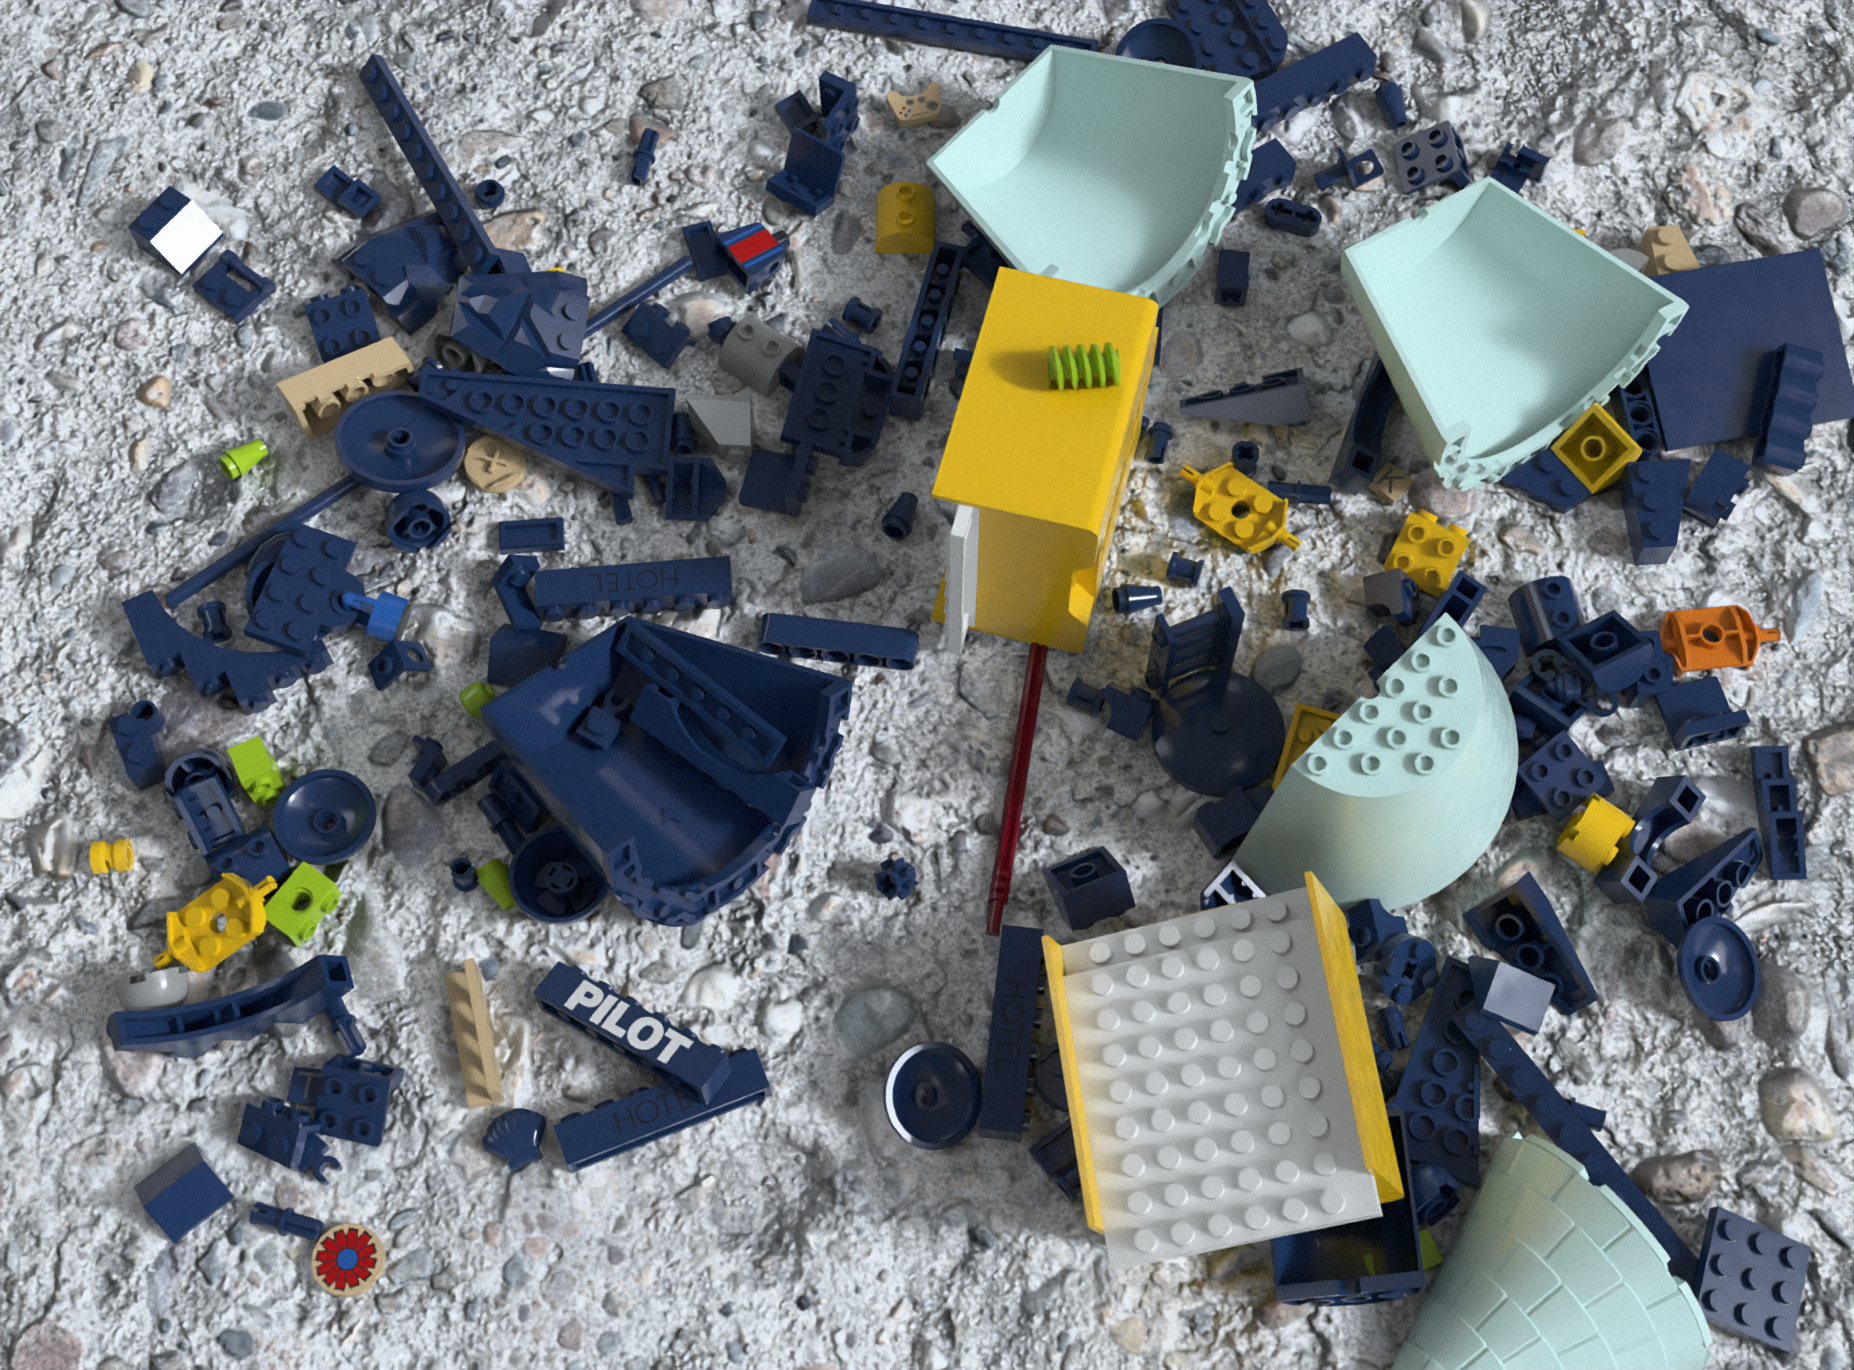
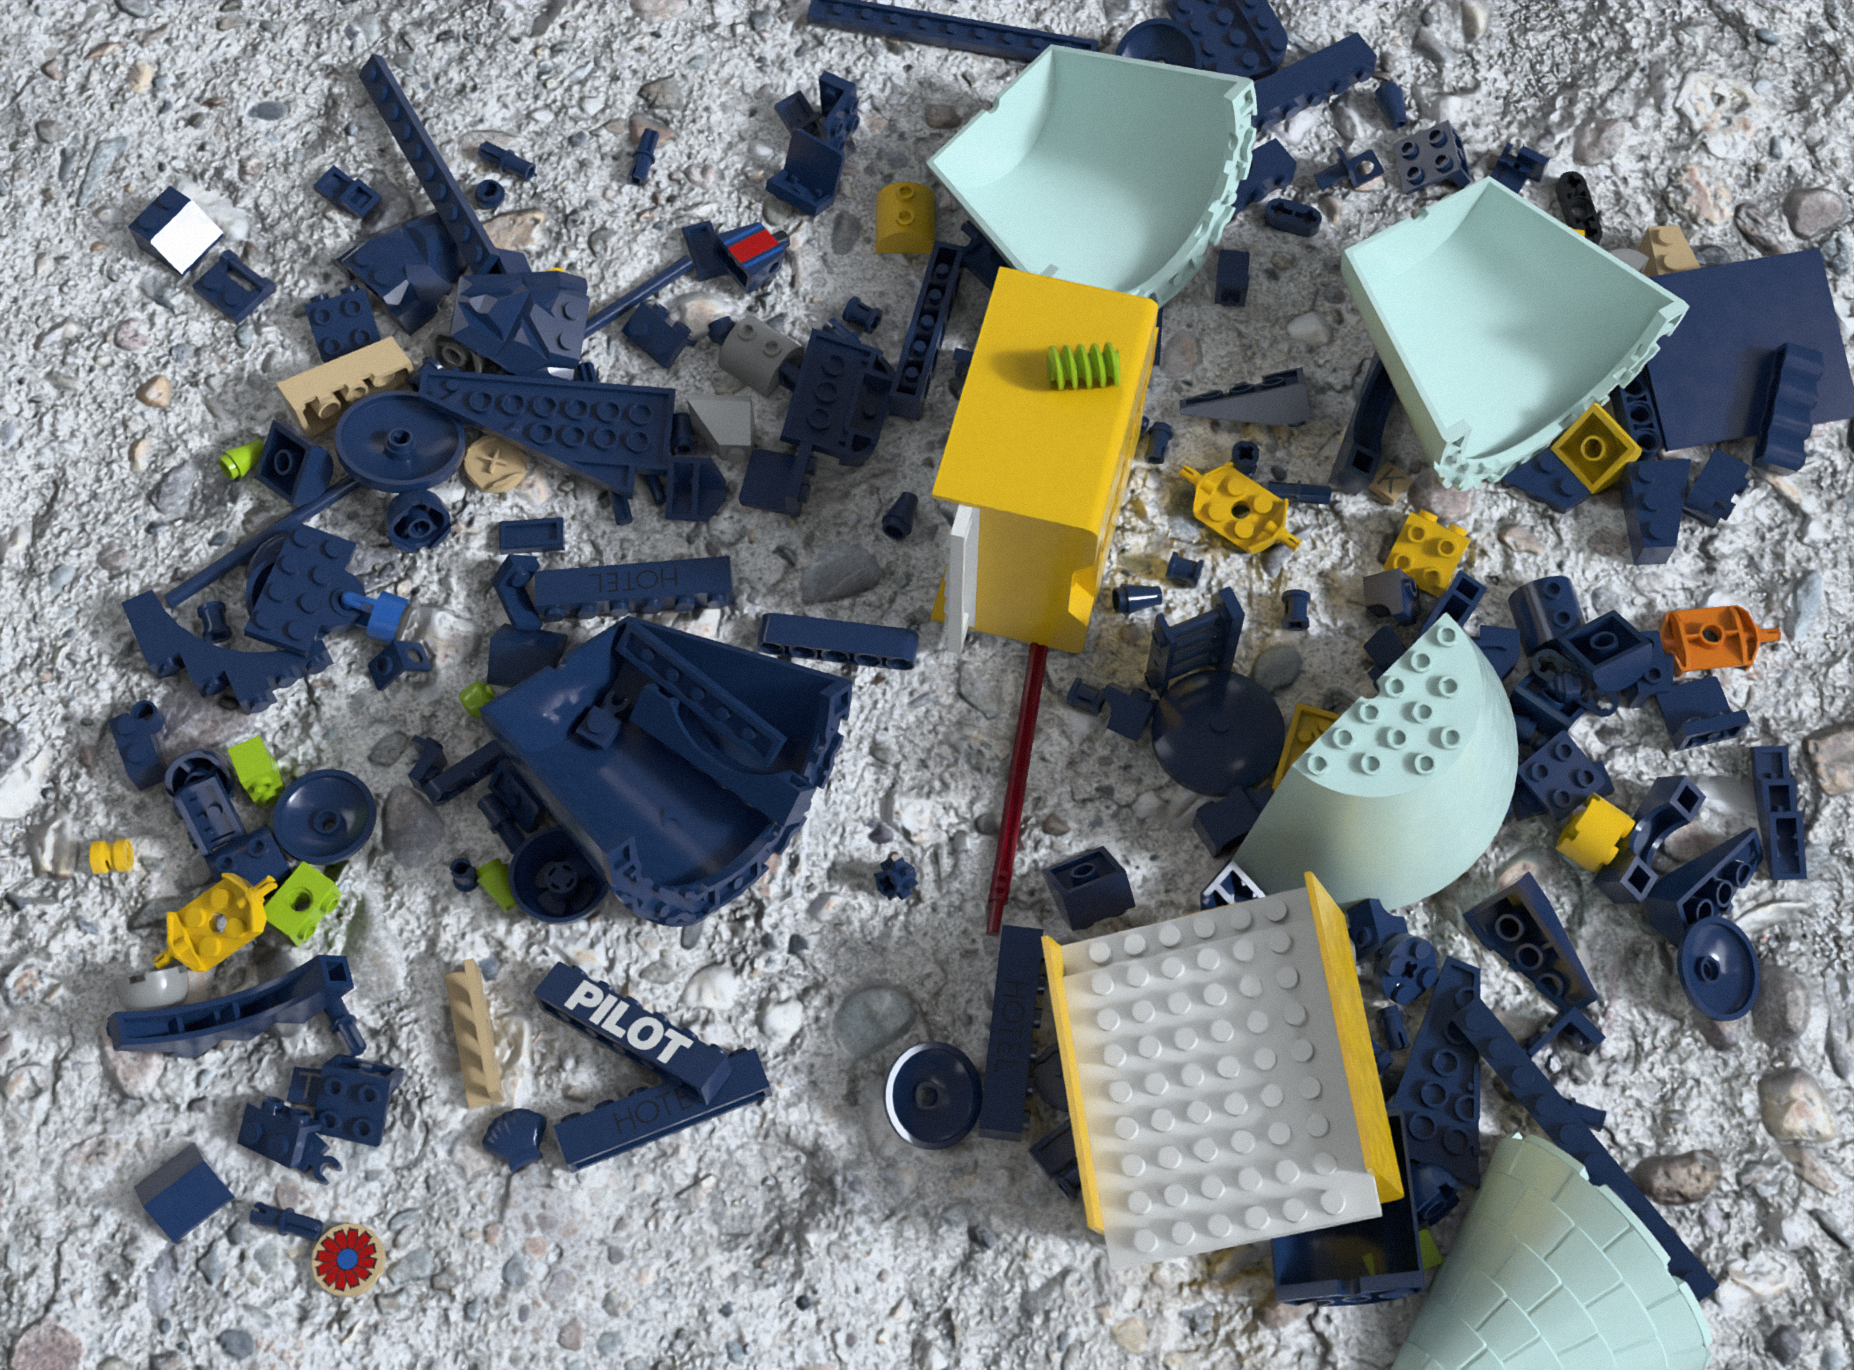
(294, 465): none -> dark blue brick
(507, 160): none -> dark blue axle
(916, 109): tan piece -> none
(1509, 994): slope -> none
(1575, 1025): none -> dark blue bracket
(1581, 199): none -> black beam
(1750, 1279): dark blue plate -> none

